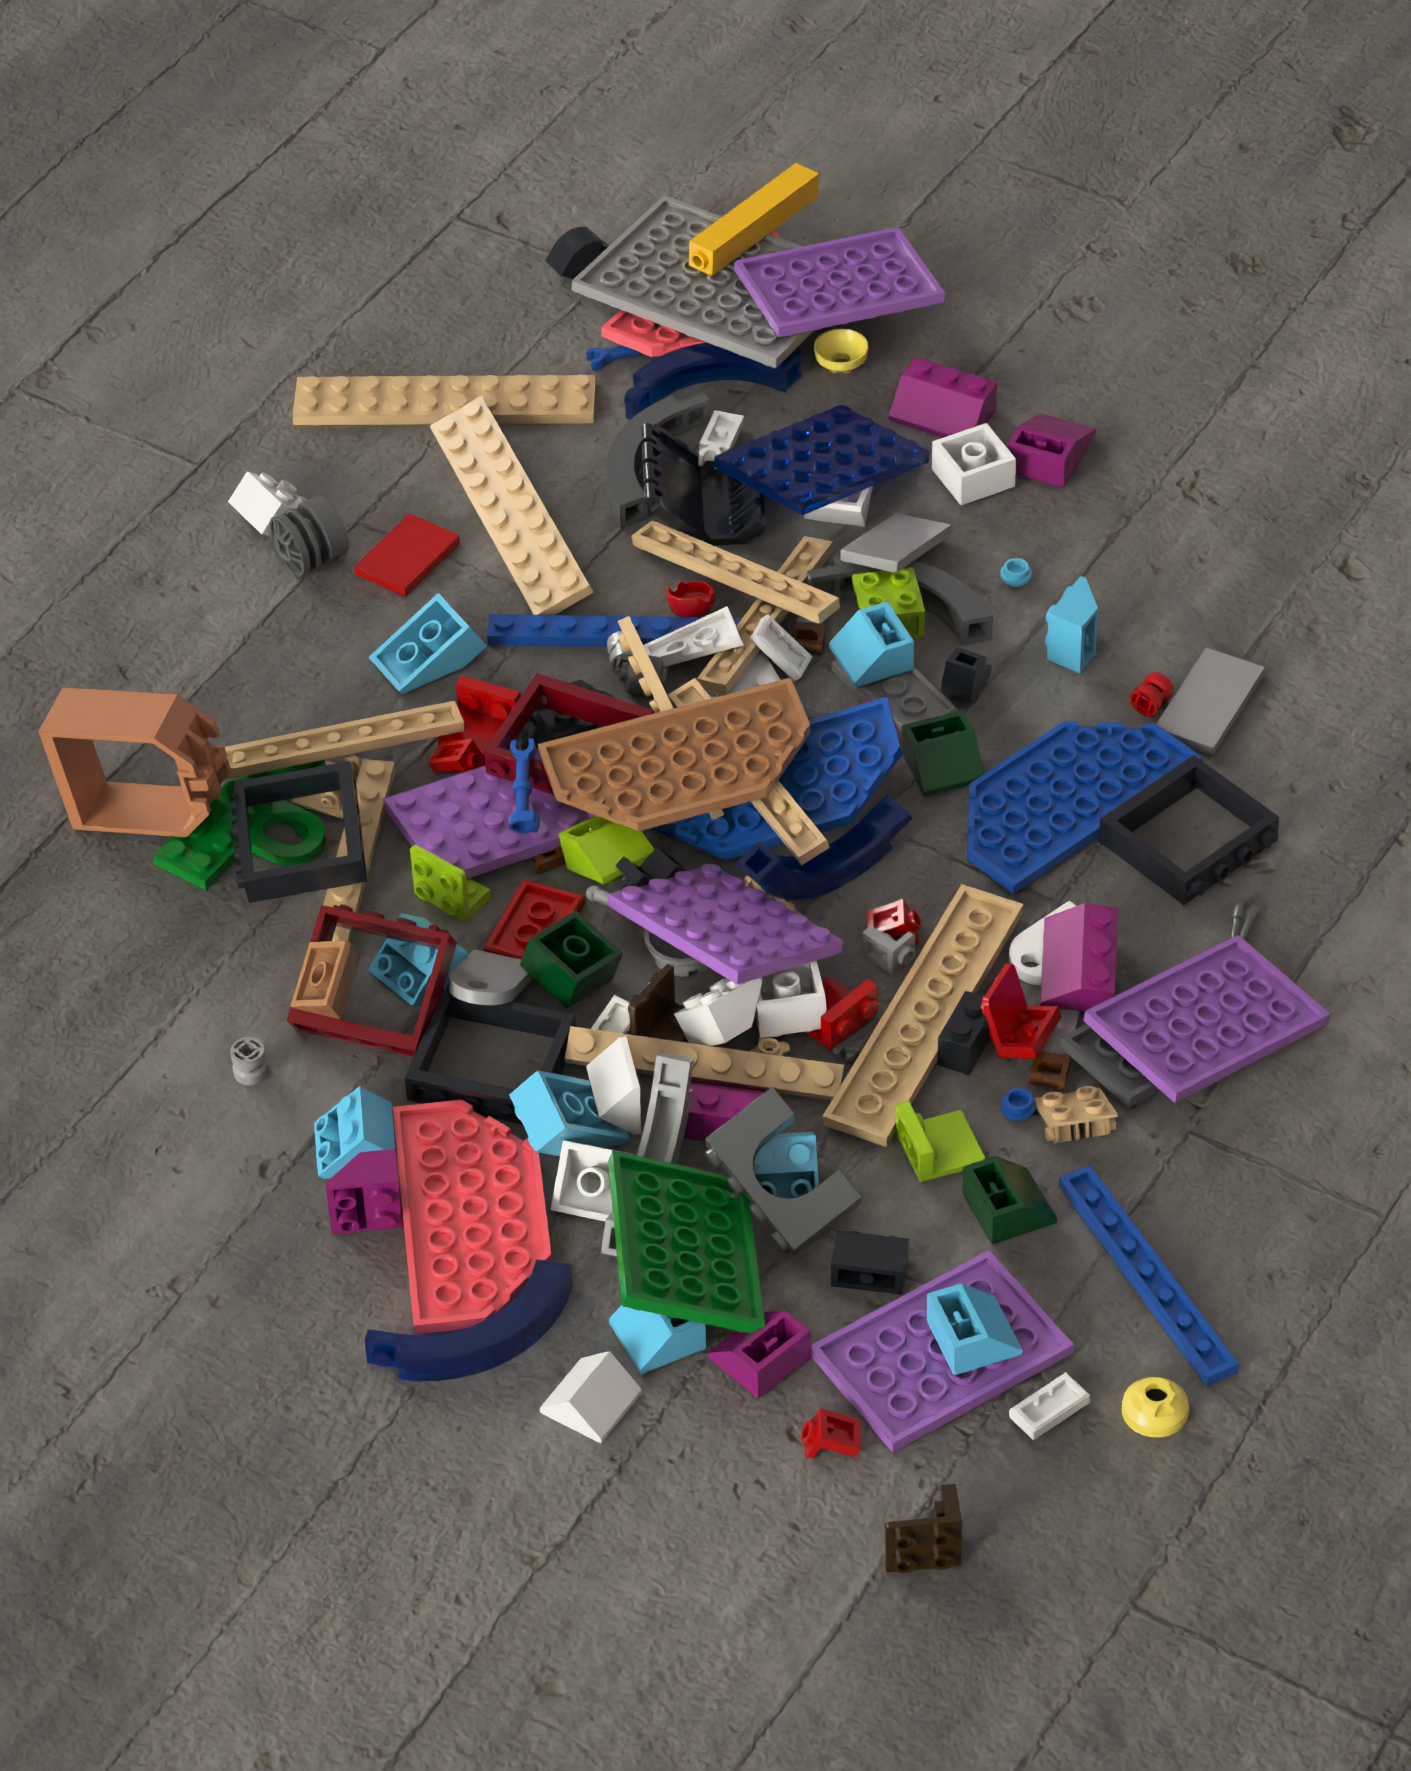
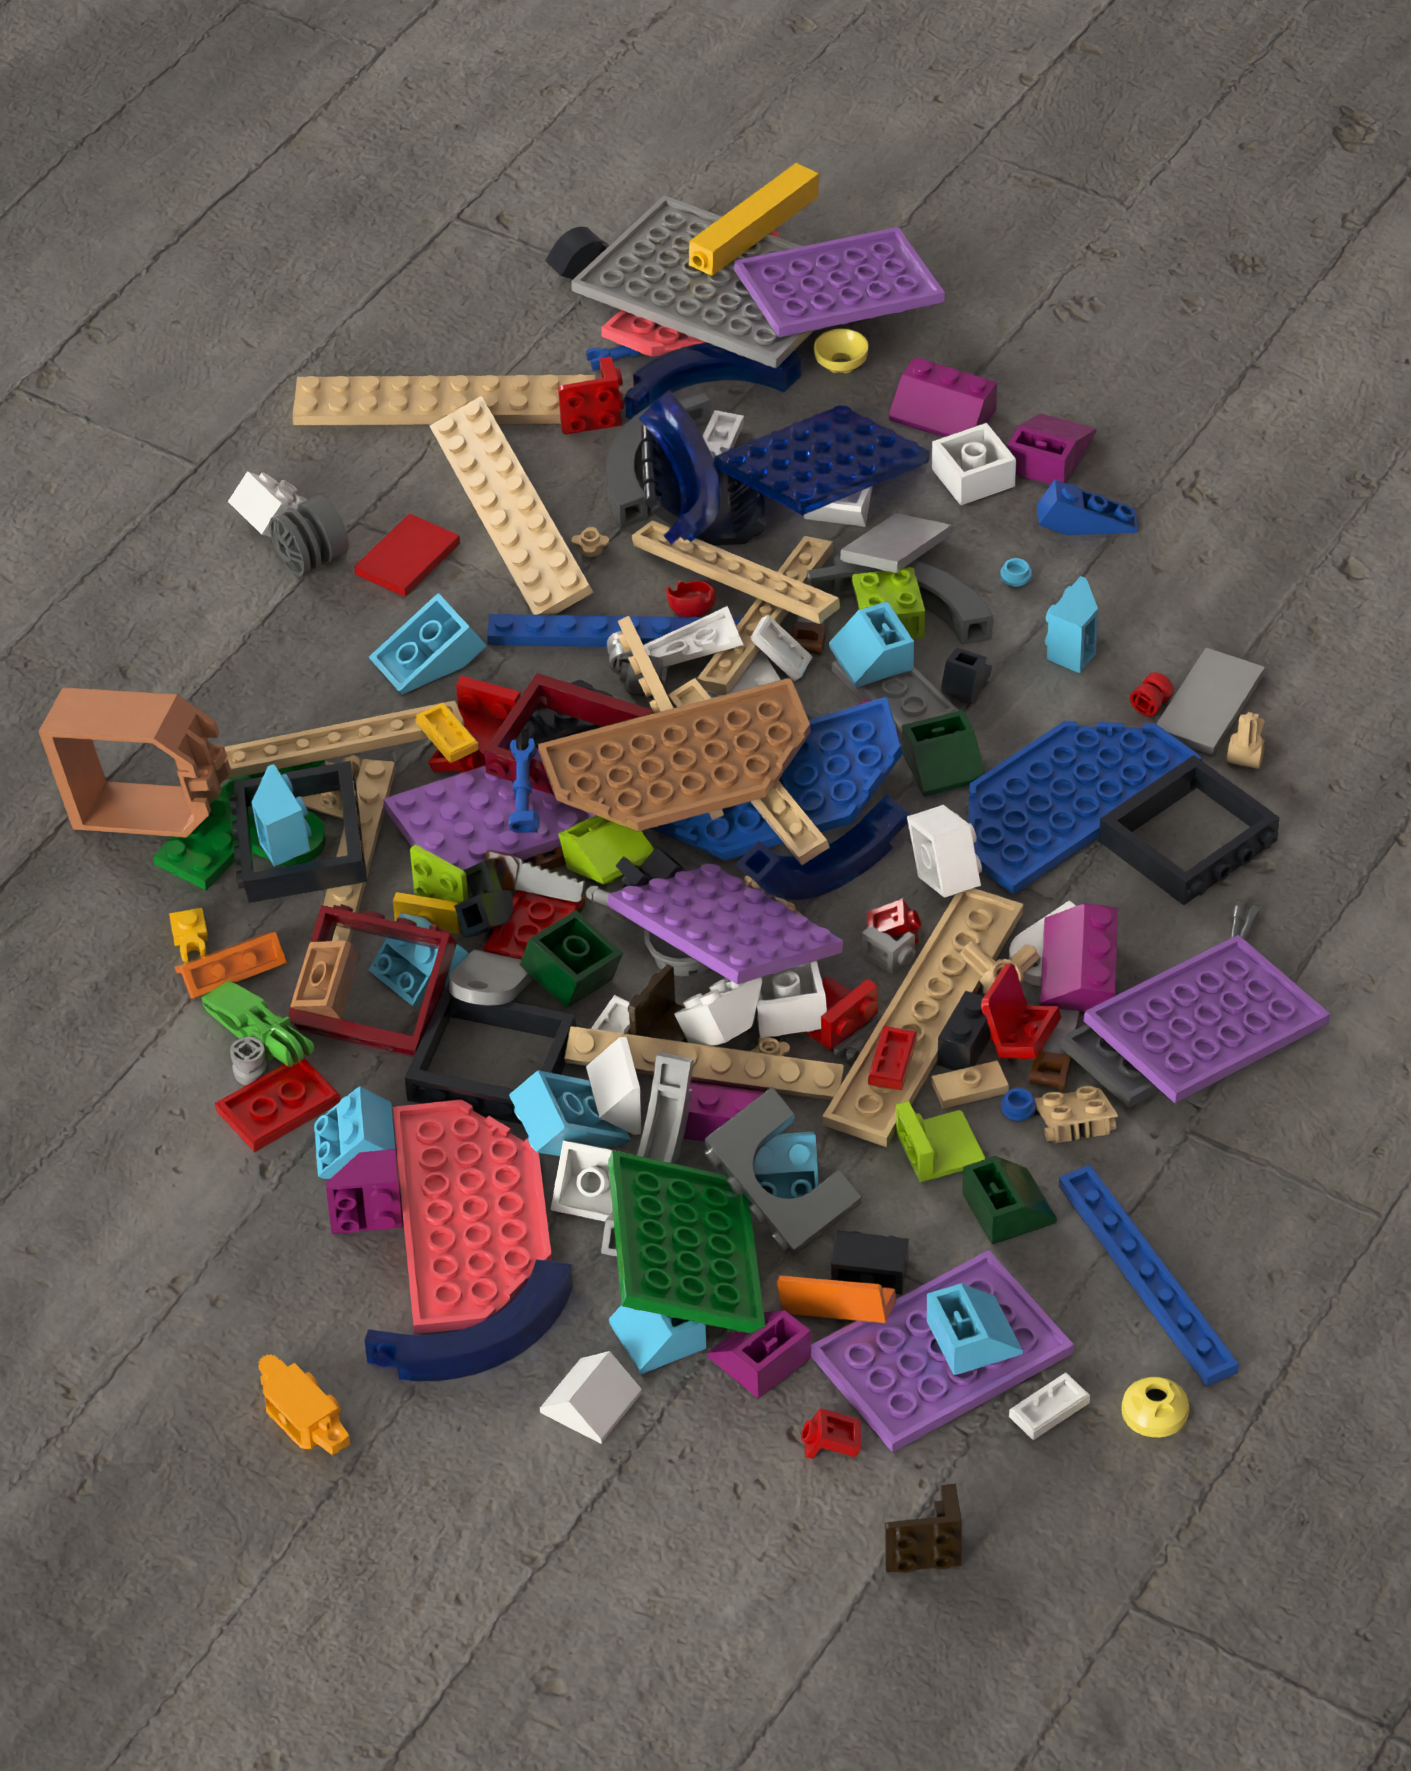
(189, 931): none -> yellow plate
(232, 963): none -> orange panel
(249, 1016): none -> bright green arm
(277, 1103): none -> red tile
(280, 818): none -> medium azure slope
(301, 1406): none -> light orange hinge
(434, 910): none -> yellow plate
(446, 732): none -> yellow plate
(486, 902): none -> black brick
(534, 879): none -> light grey piece
(590, 542): none -> tan plate
(593, 402): none -> red bracket
(691, 463): none -> clear blue arch
(836, 1299): none -> orange panel
(892, 1058): none -> red plate
(944, 850): none -> white brick
(970, 1084): none -> tan plate
(989, 969): none -> tan axle
(1080, 512): none -> blue slope
(1247, 745): none -> tan axle

